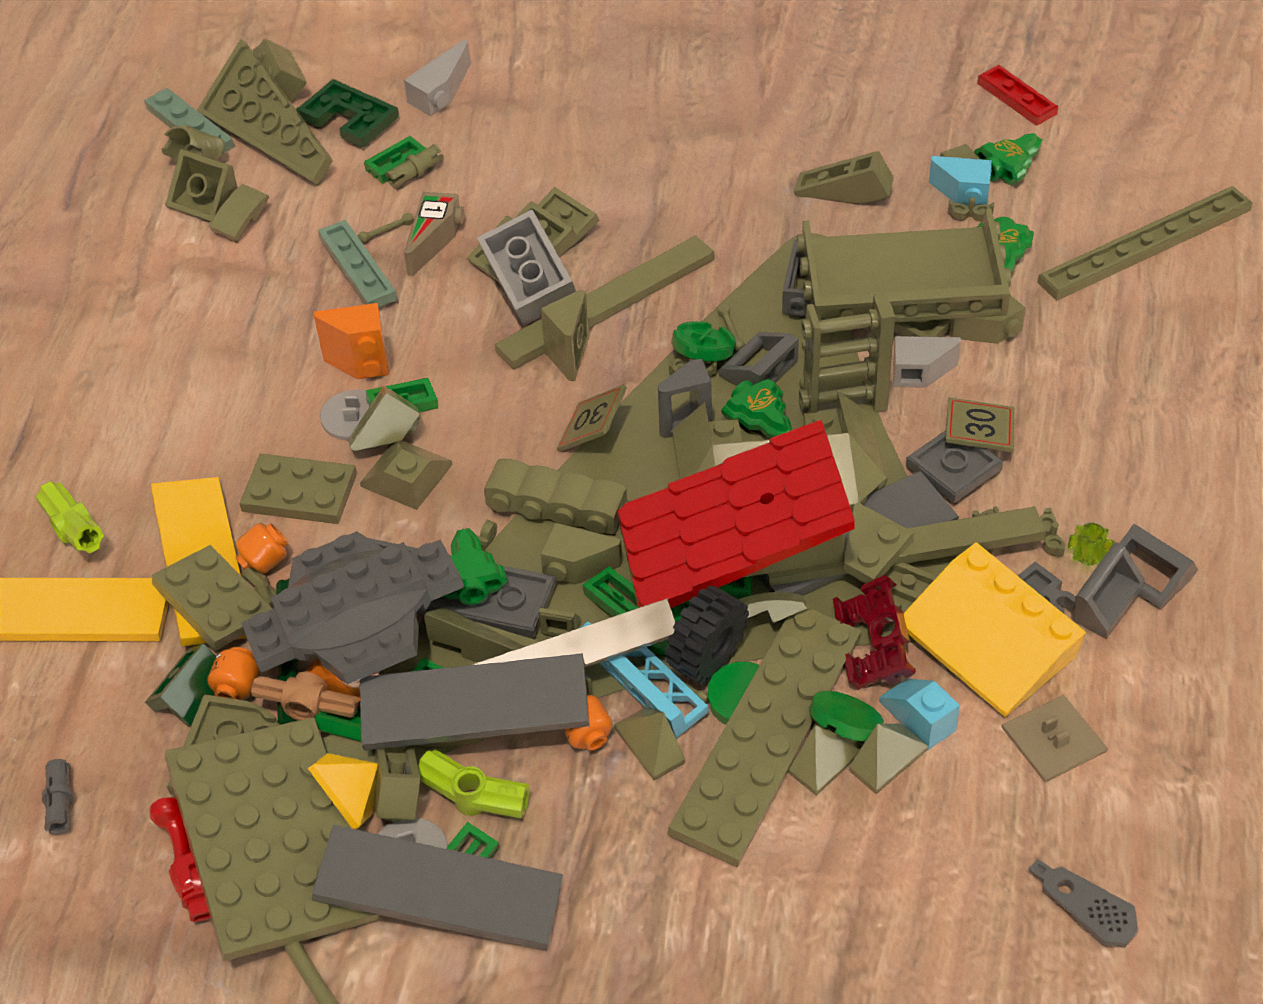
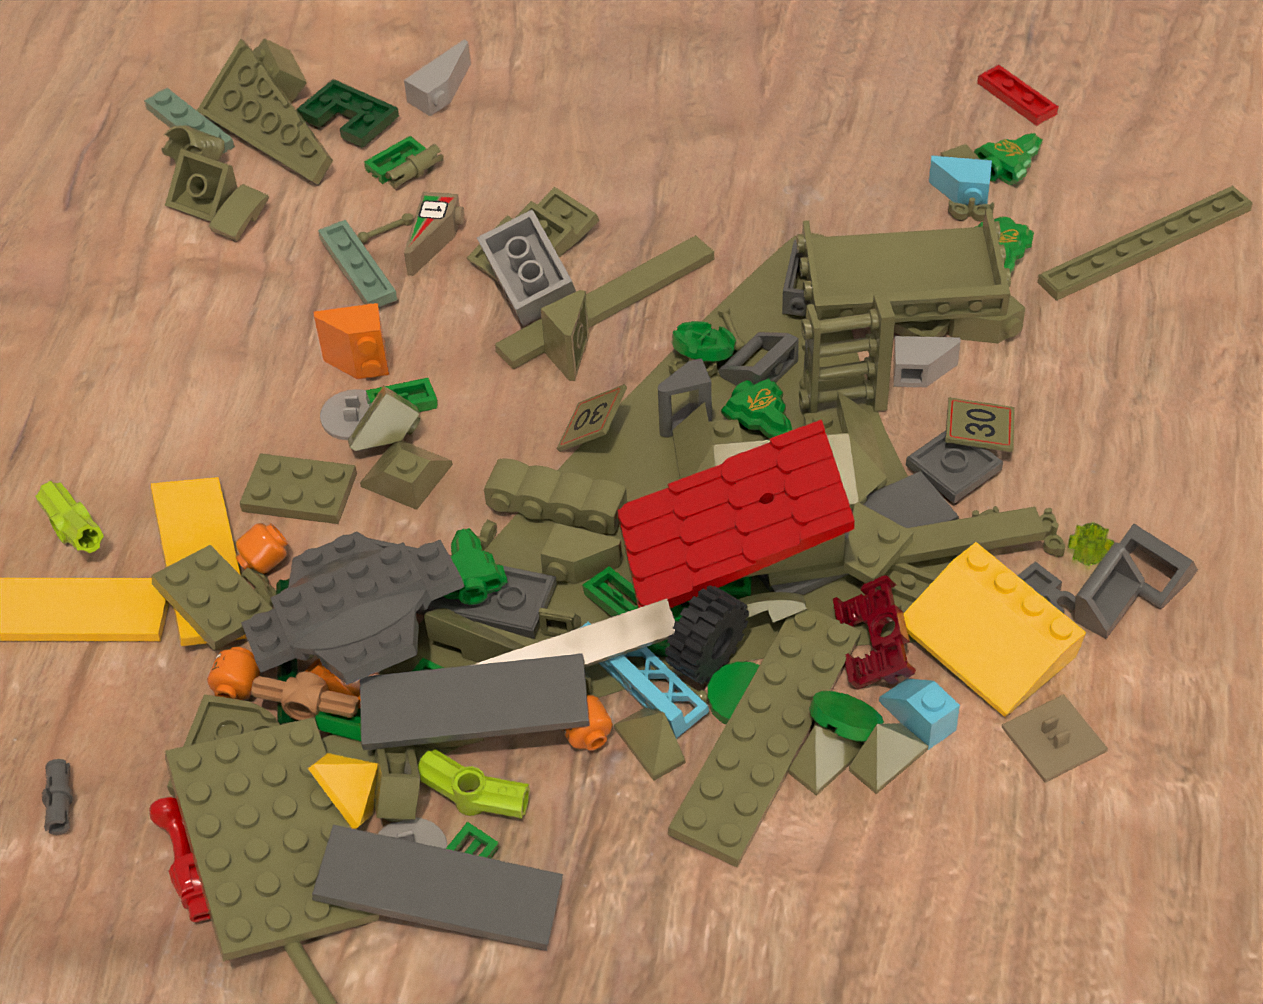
(185, 685): panel -> none
(850, 180): olive slope -> none
(1087, 897): dark grey piece -> none

